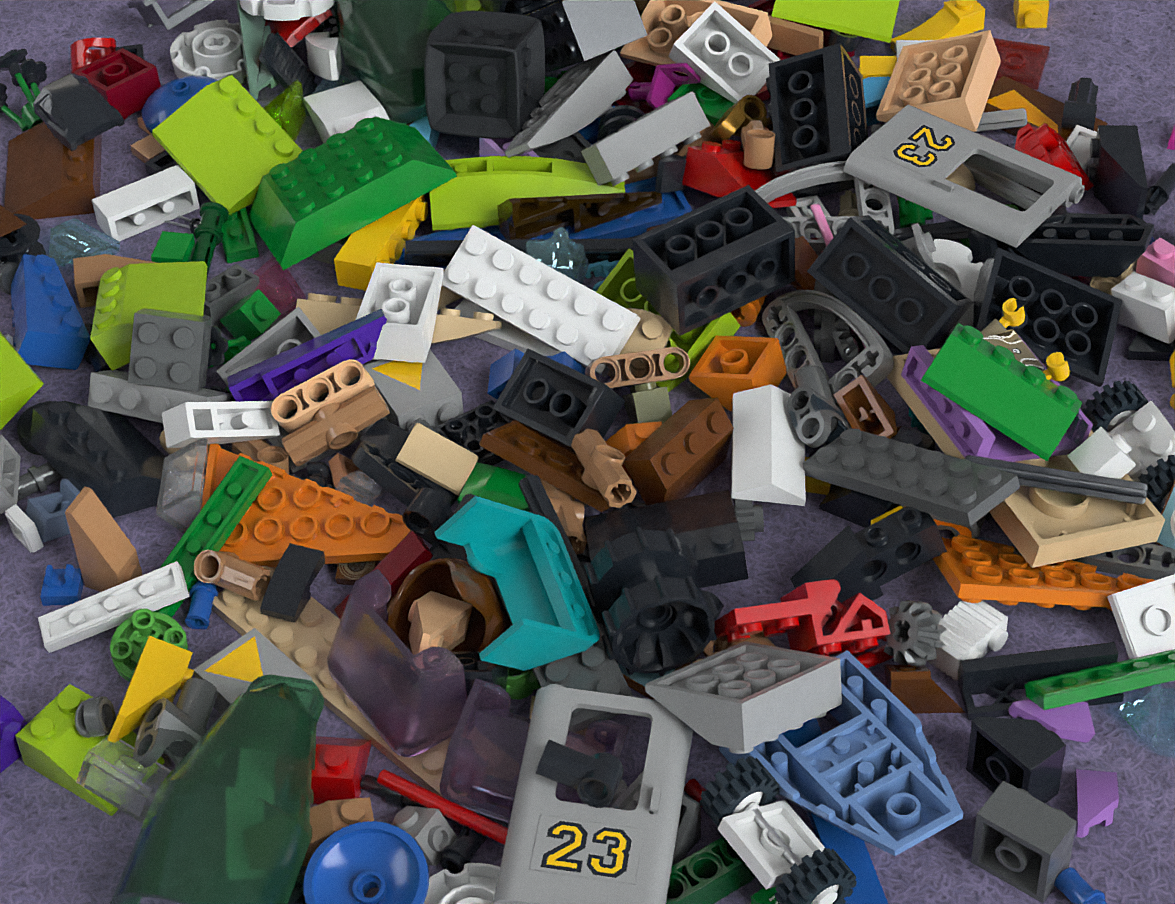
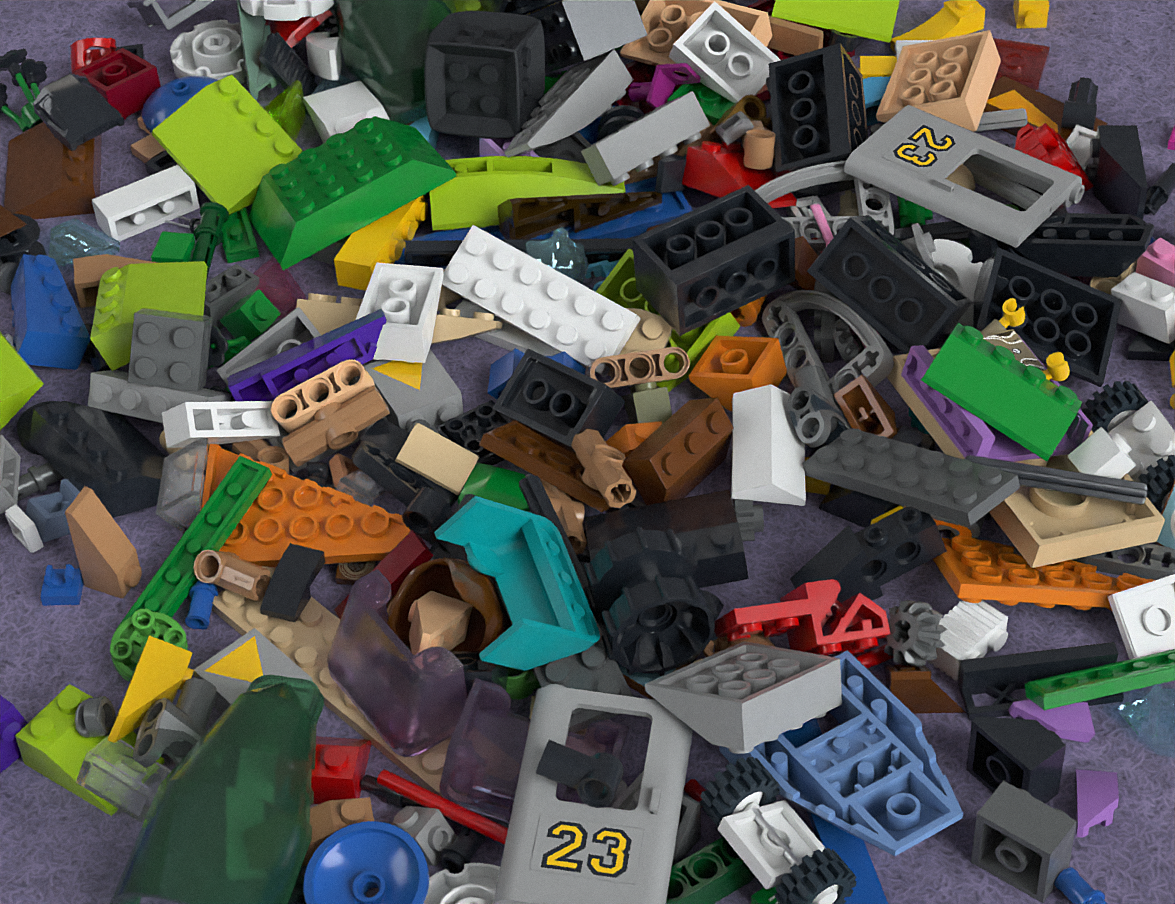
(112, 607): white tile -> none
(734, 127): none -> flat silver tile

